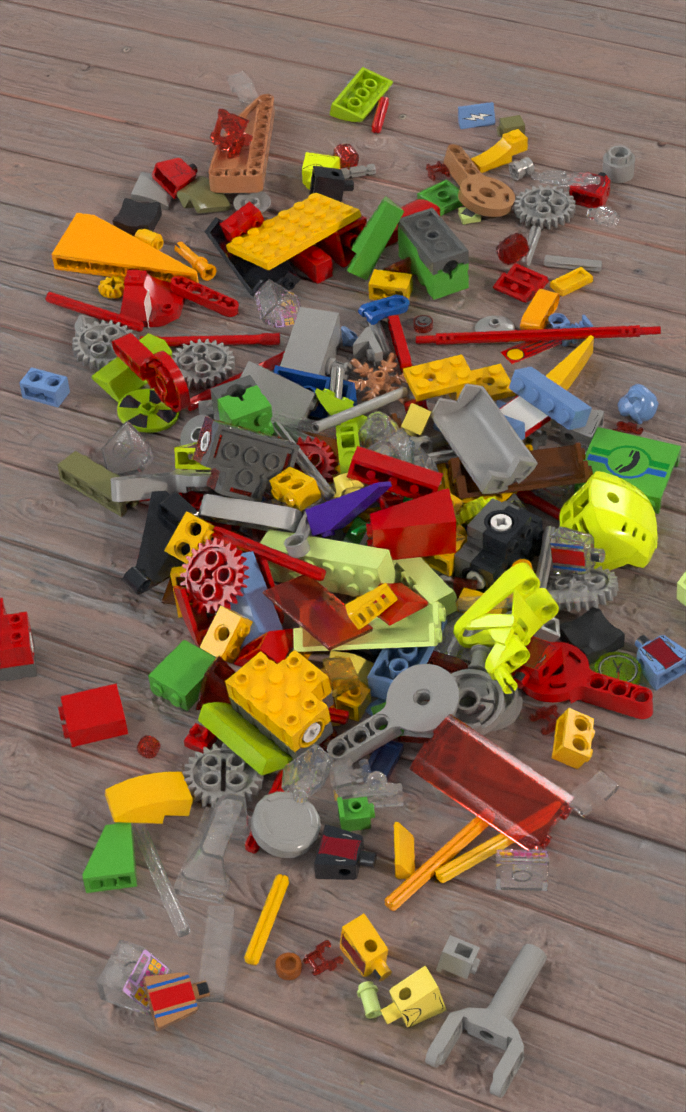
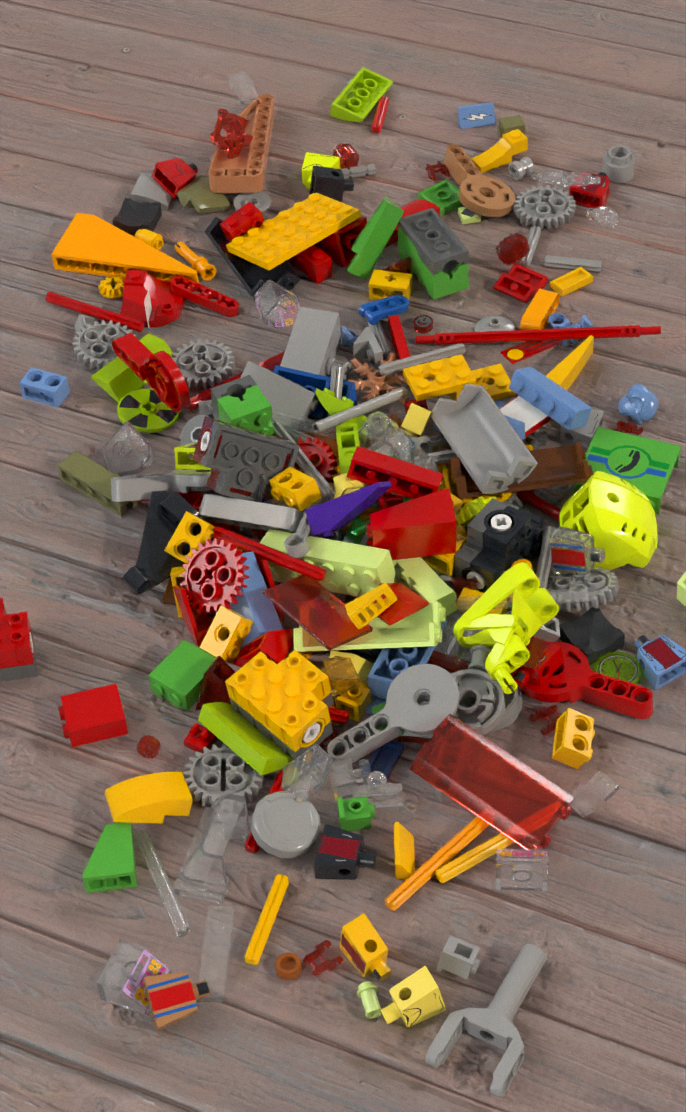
(262, 339): red piece -> none
(399, 365): none -> light grey axle

